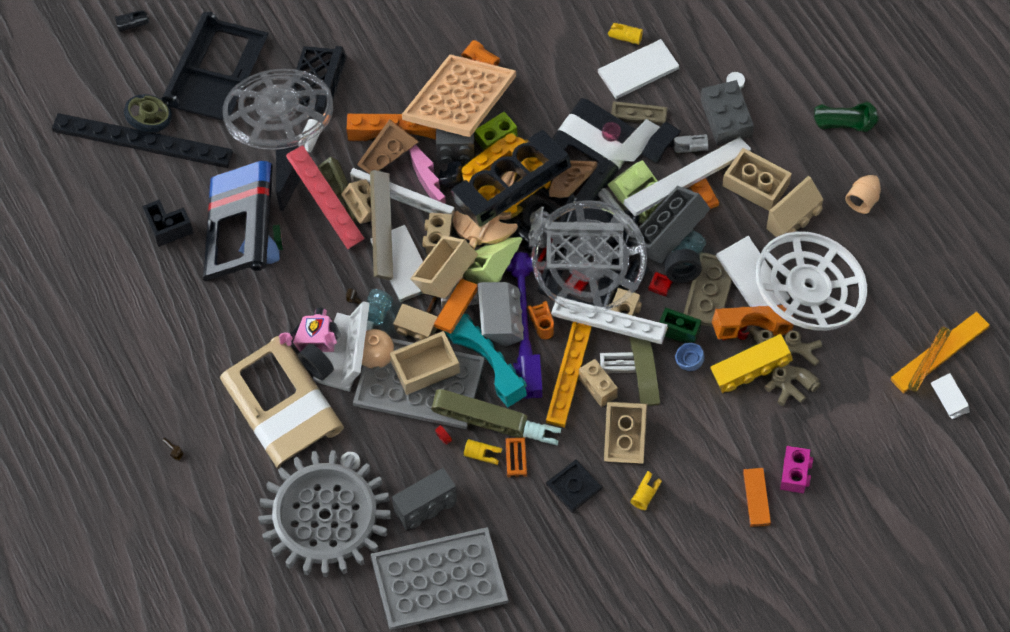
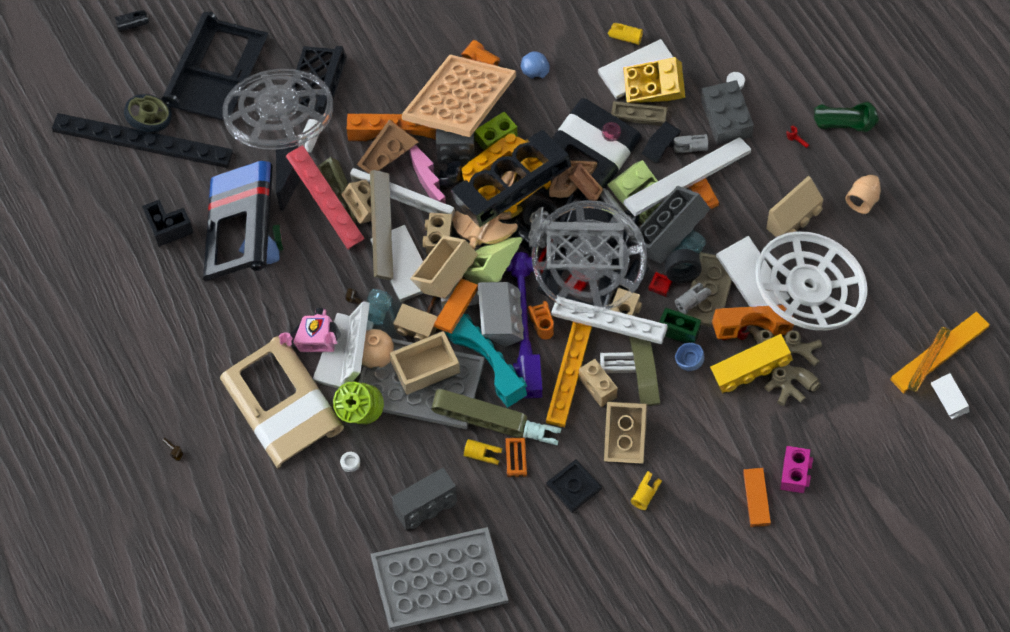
(300, 490): light grey gear -> none
(316, 362): black tyre -> none
(368, 403): none -> lime wheel
(443, 435): red tile -> none
(535, 65): none -> medium blue hair
(585, 182): none -> nougat tile
(635, 143): white sticker -> none
(654, 81): none -> yellow slope
(692, 298): none -> light grey hinge
(756, 179): tan brick -> none
(794, 136): none -> red hand

